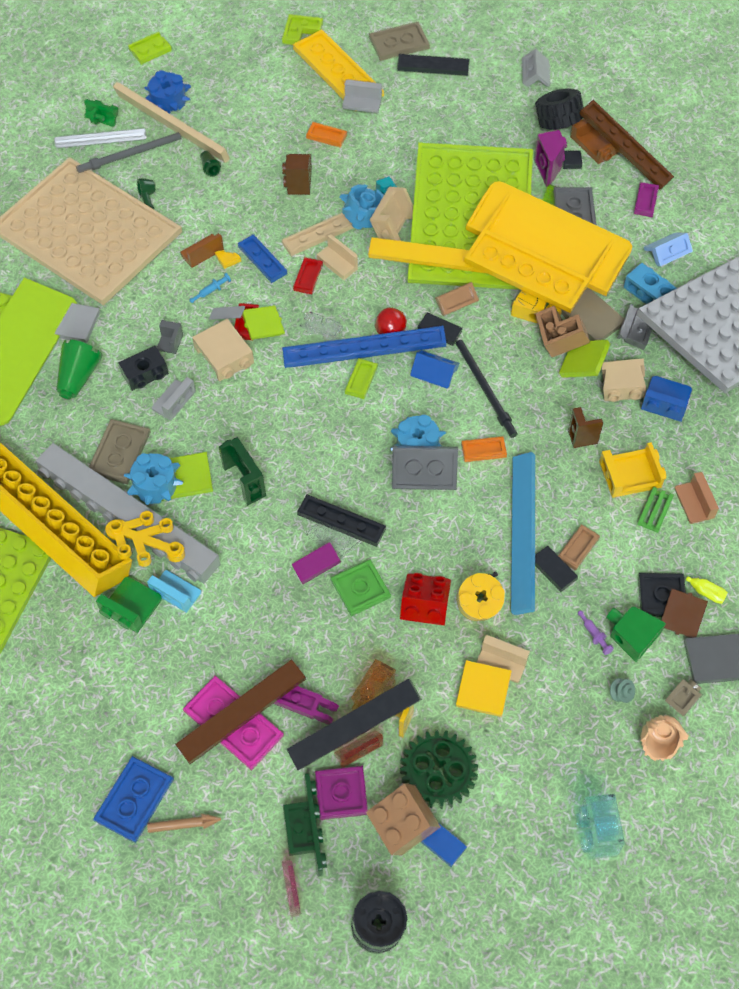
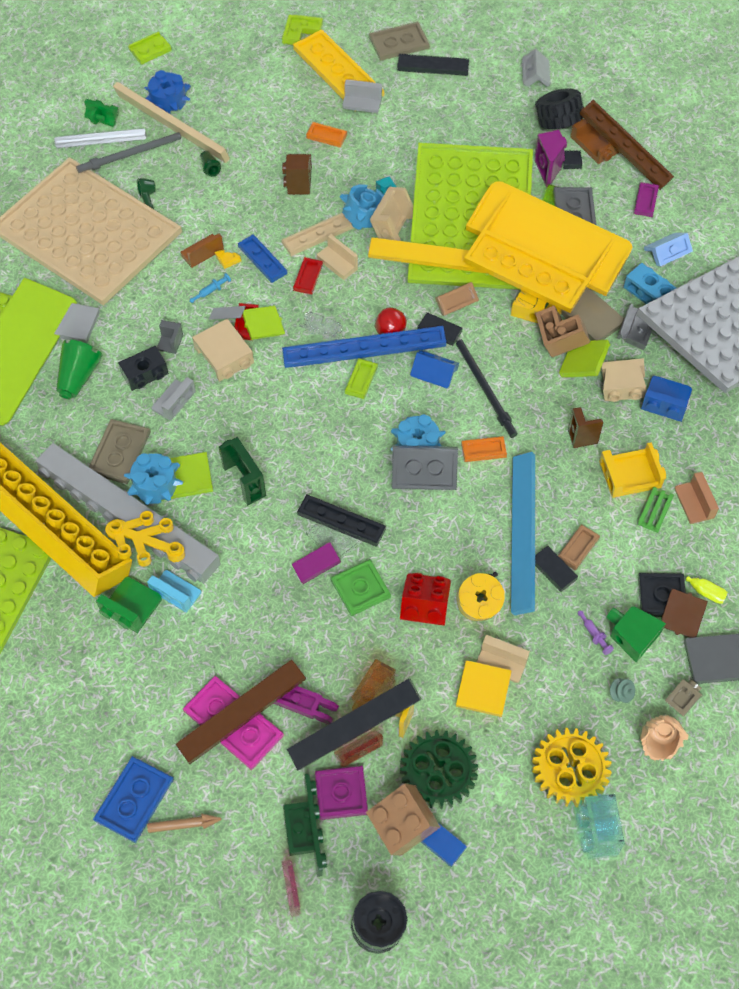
(591, 761): none -> yellow gear

